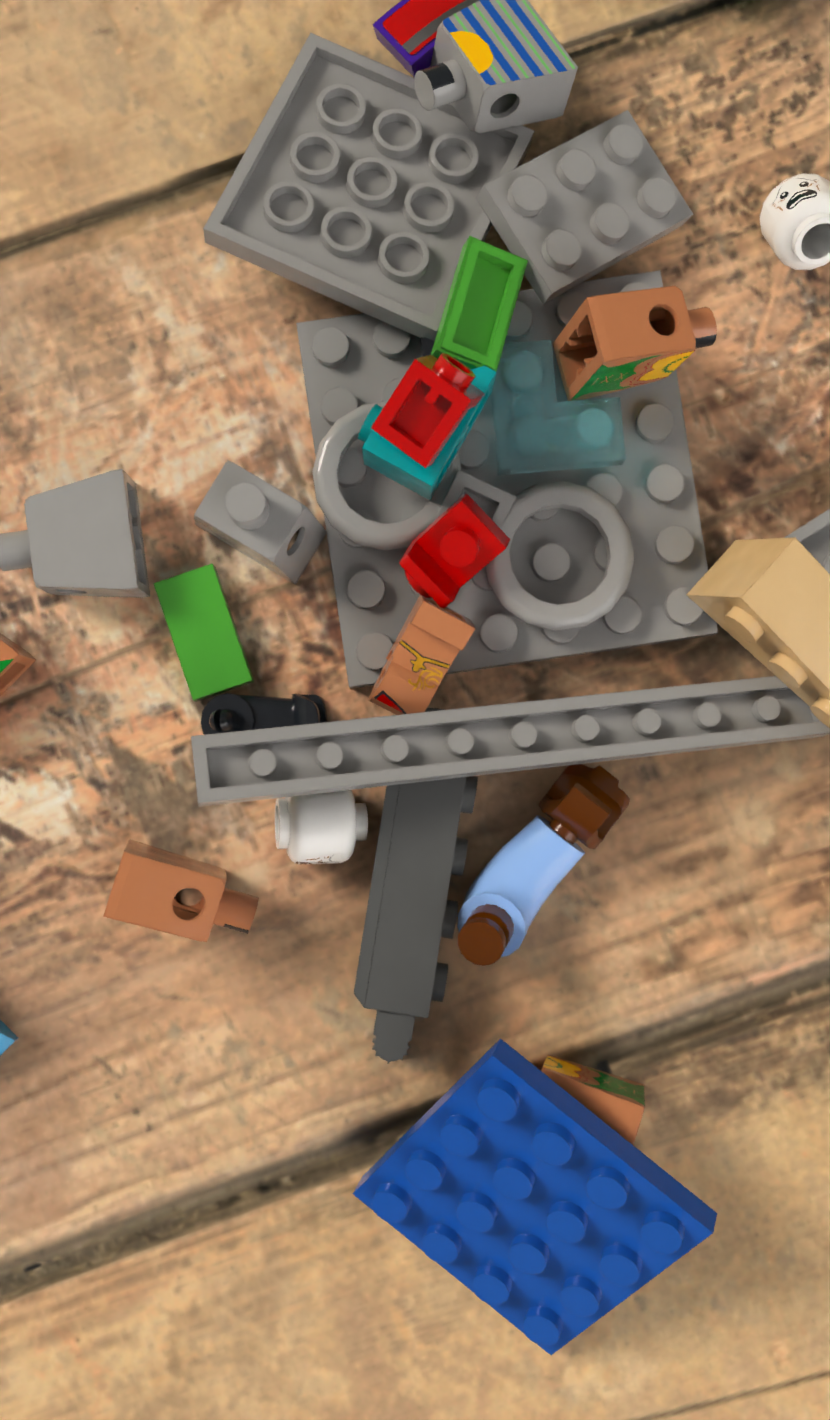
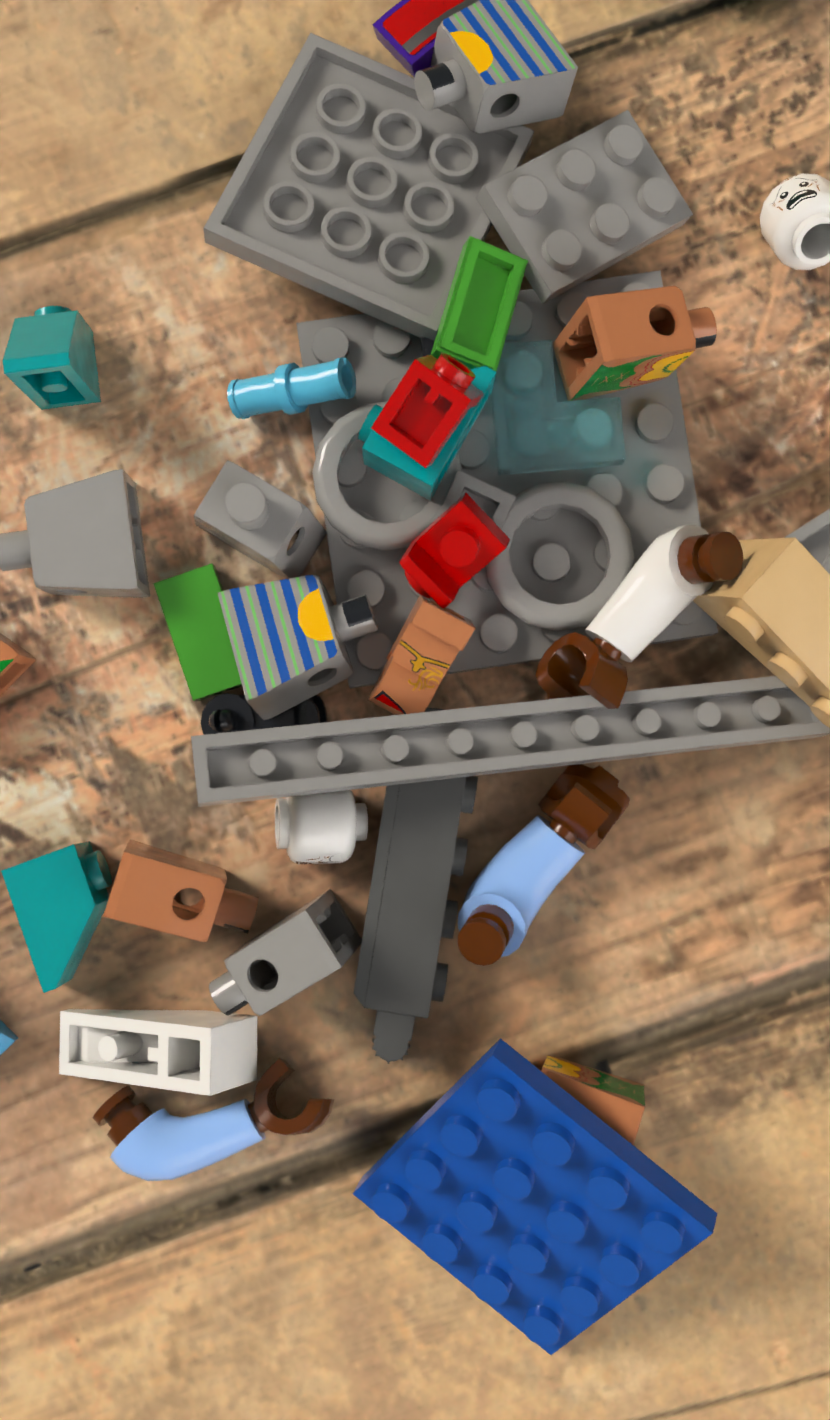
(53, 358): none -> teal slope
(59, 907): none -> teal slope
(160, 1048): none -> white slope
(172, 1146): none -> light blue piece
(287, 957): none -> light grey torso
(291, 639): none -> torso
(292, 388): none -> medium azure pin
(647, 600): none -> piece

